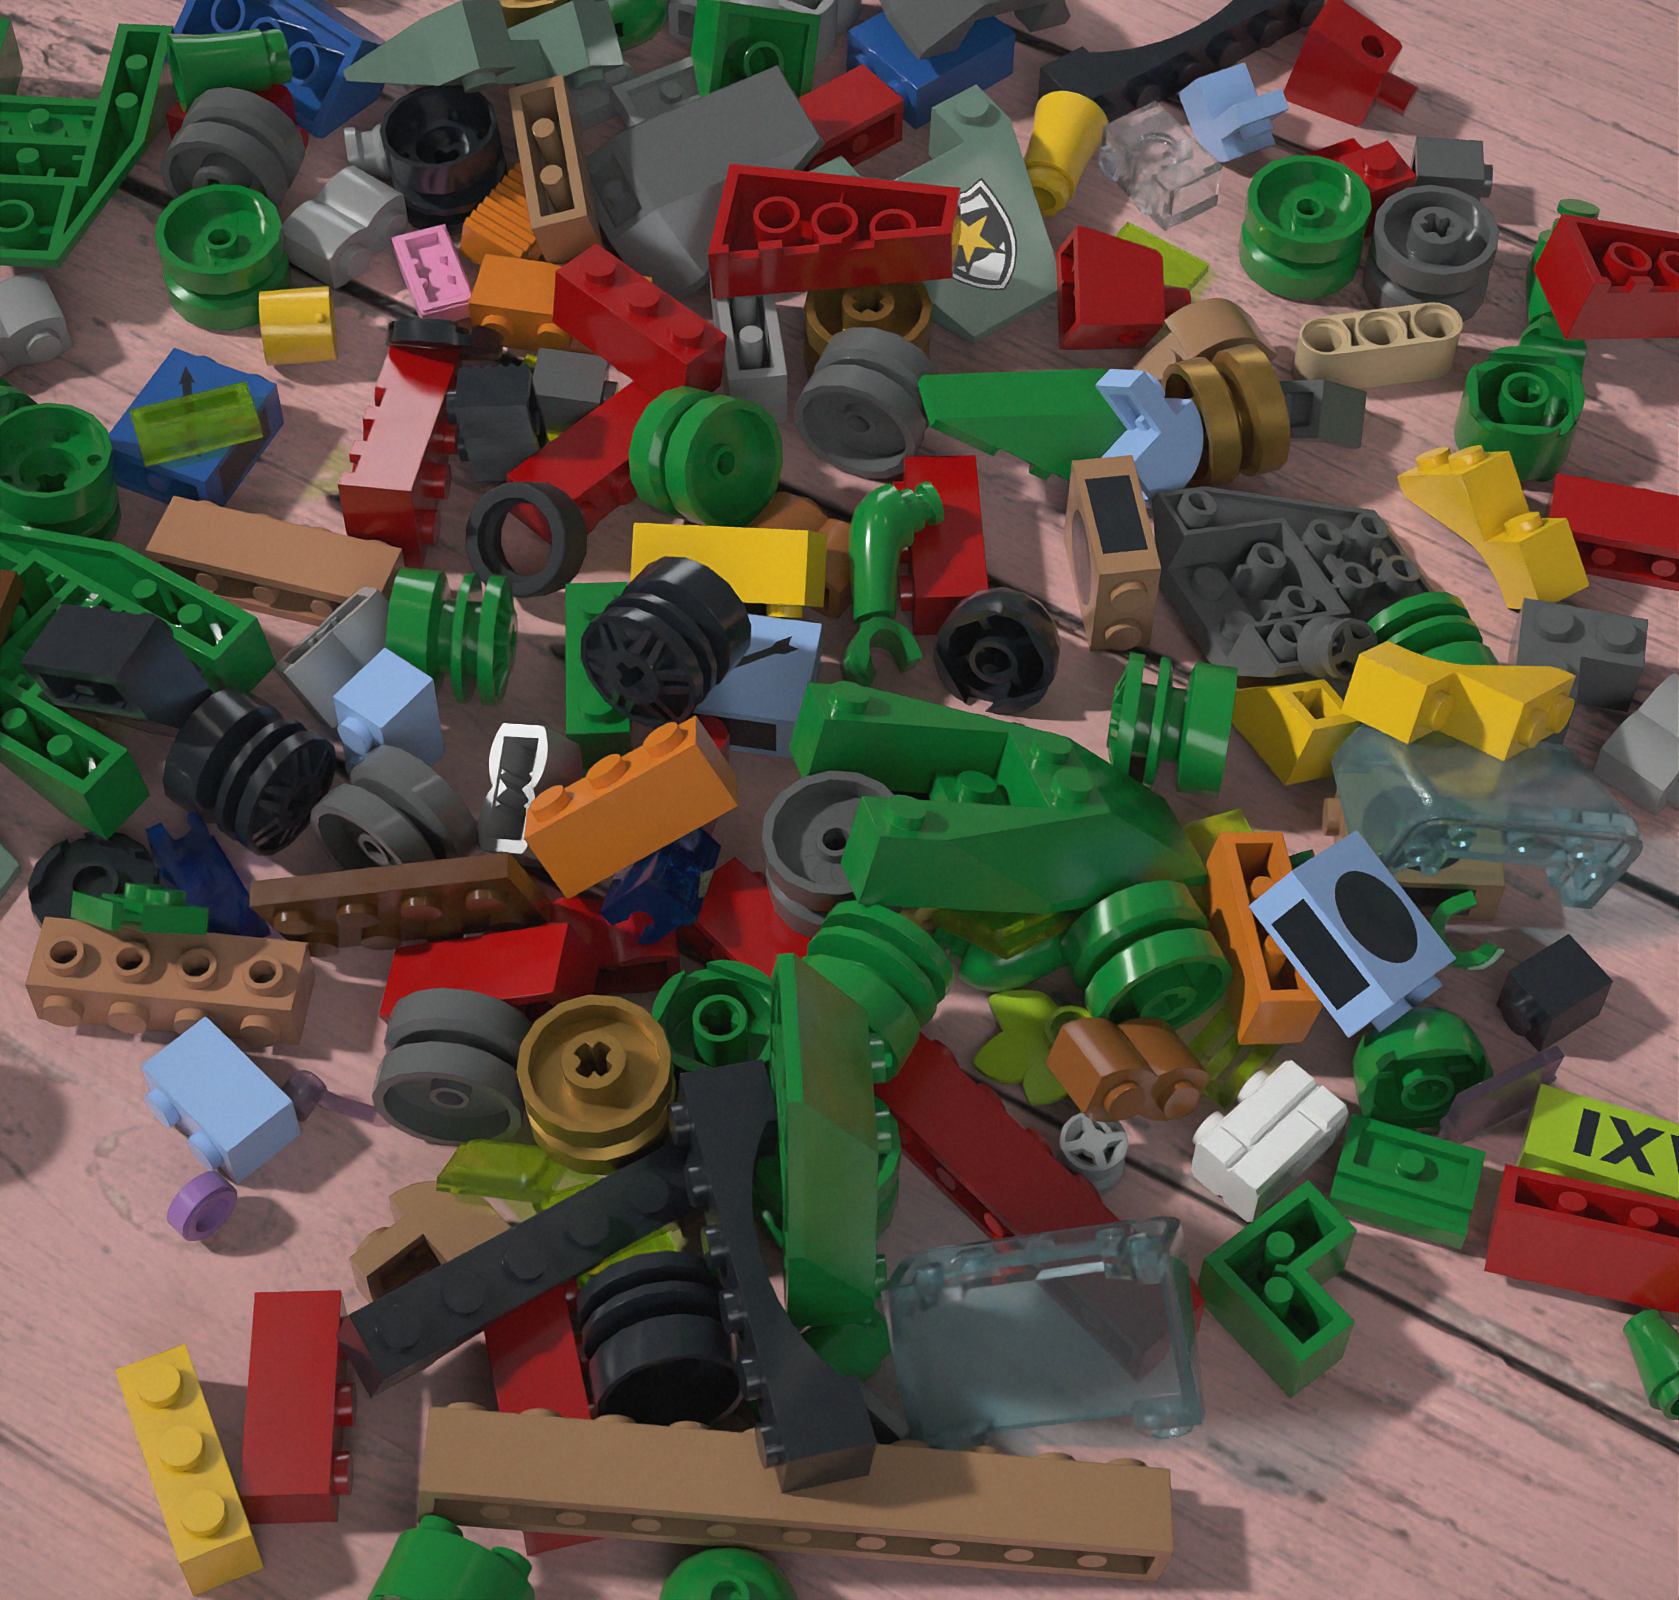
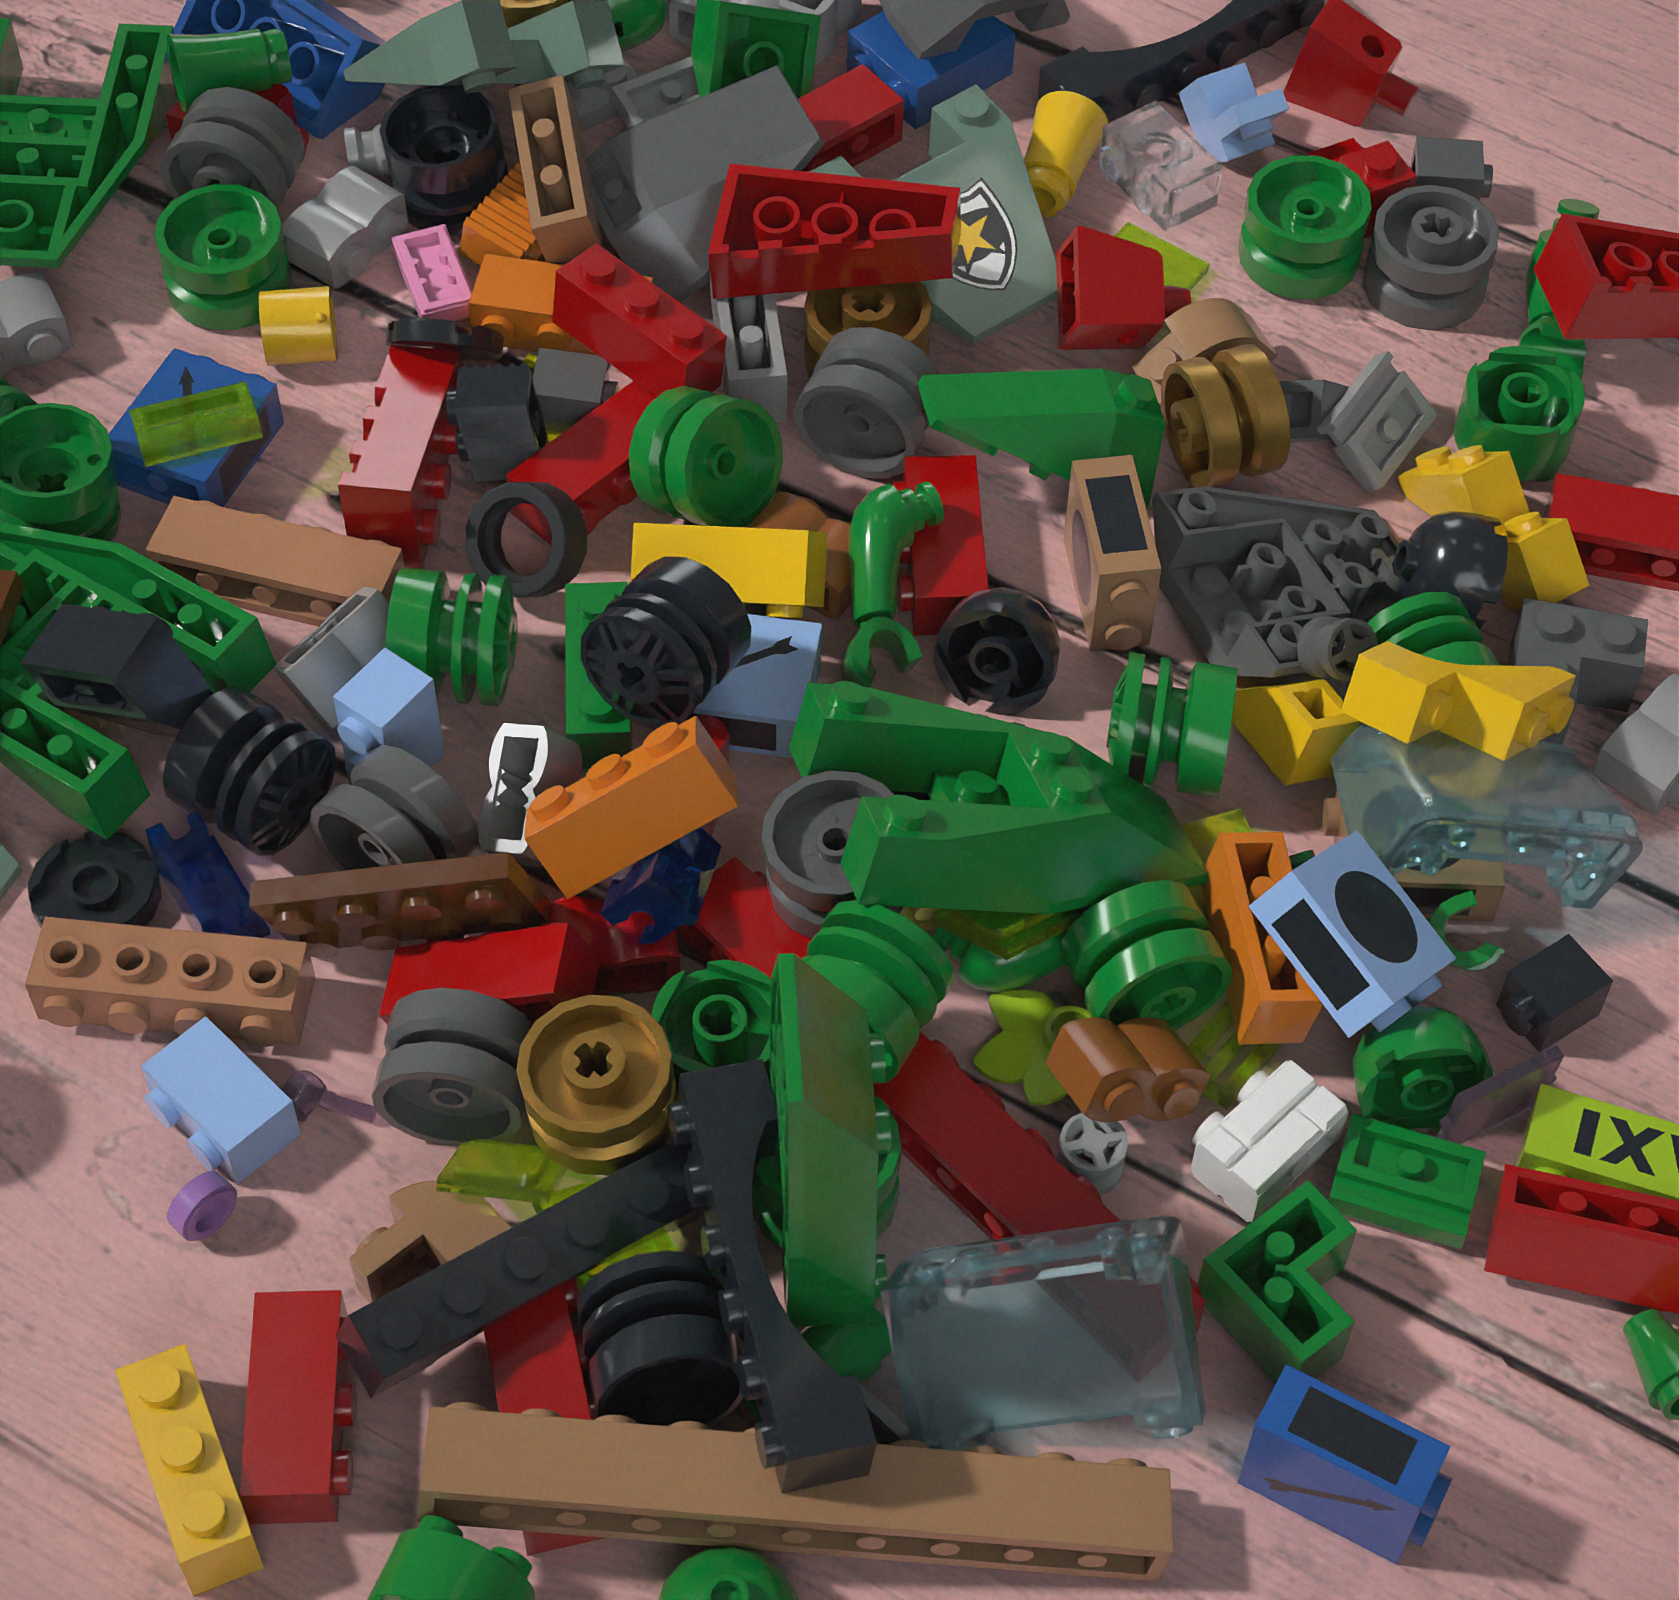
(143, 909): green plate -> none
(1160, 431): light blue brick -> none
(1345, 1465): none -> blue brick
(1377, 422): none -> light grey plate
(1379, 346): tan beam -> none
(1455, 556): none -> black cylinder

